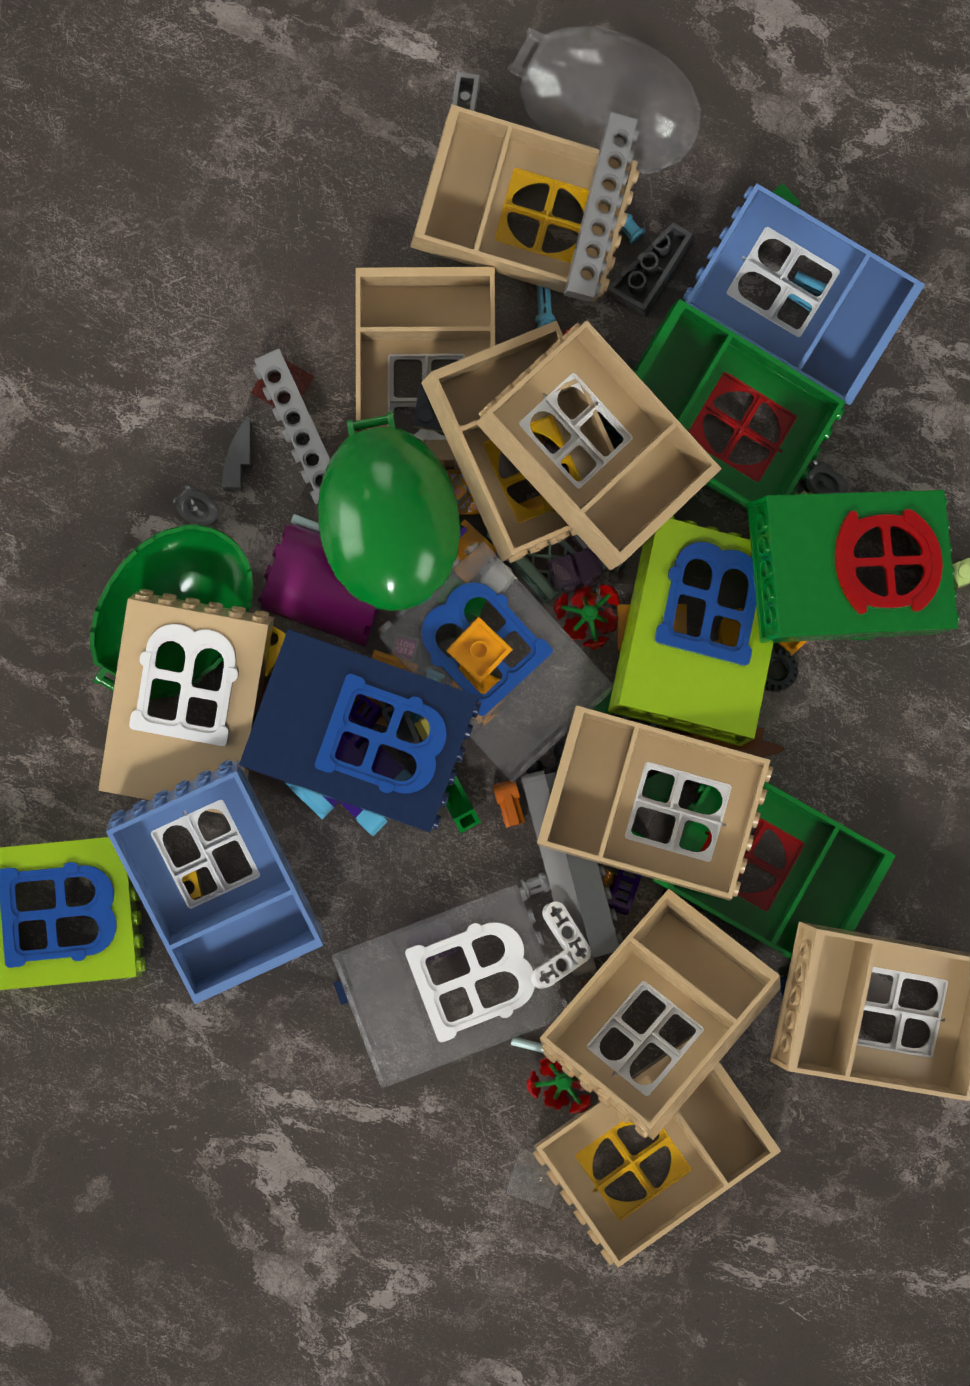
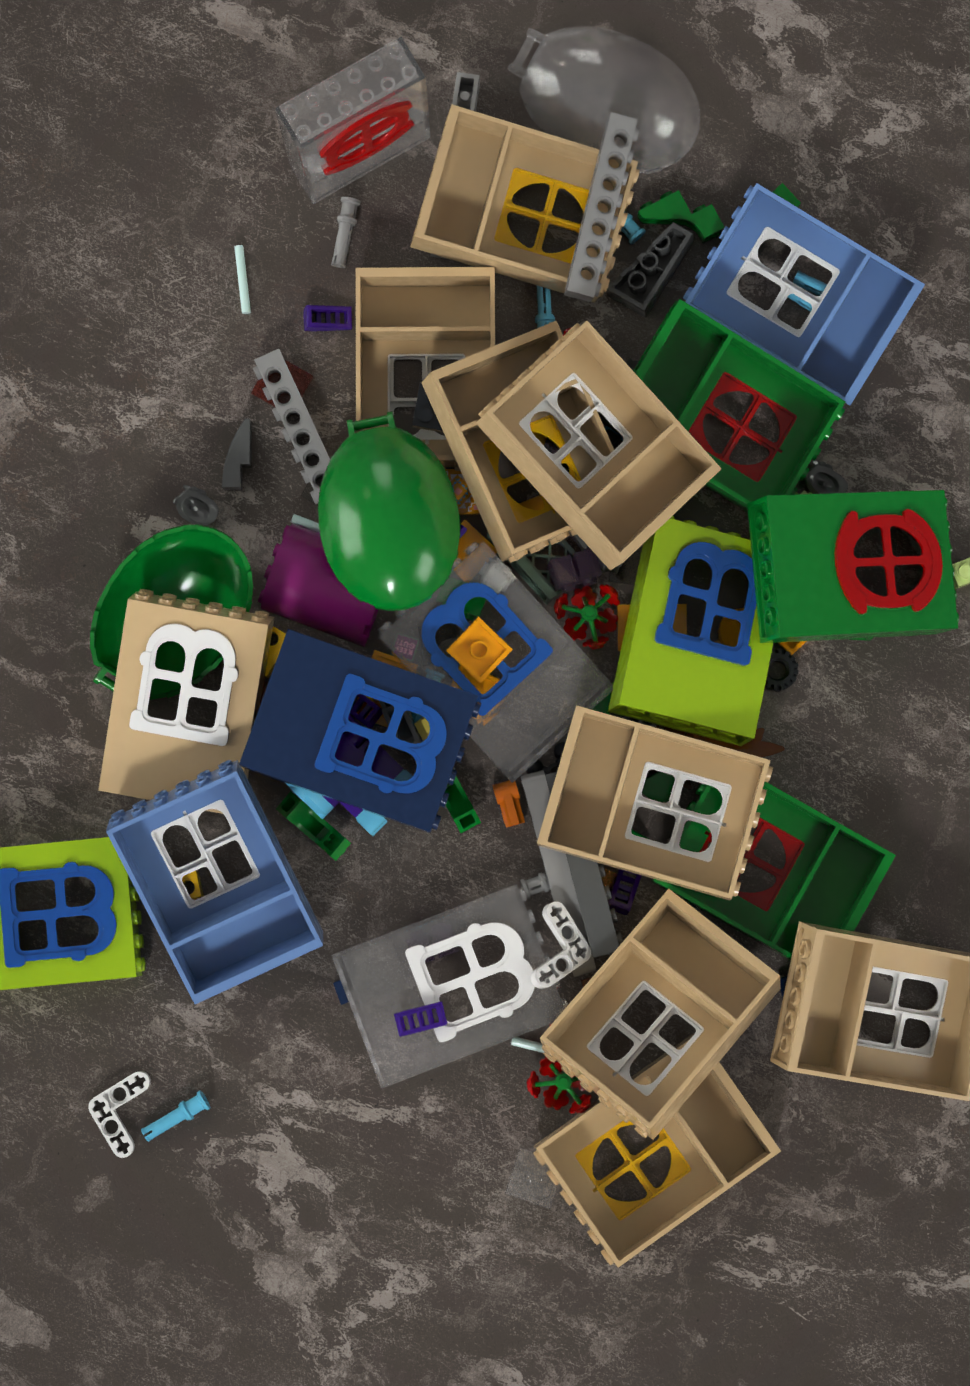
(112, 1104): none -> white beam
(185, 1111): none -> medium azure pin
(242, 279): none -> light aqua bar
(313, 826): none -> green arch
(327, 326): none -> dark purple slope
(346, 222): none -> light grey pin
(355, 120): none -> clear panel
(409, 1013): none -> dark purple slope
(674, 209): none -> green arch

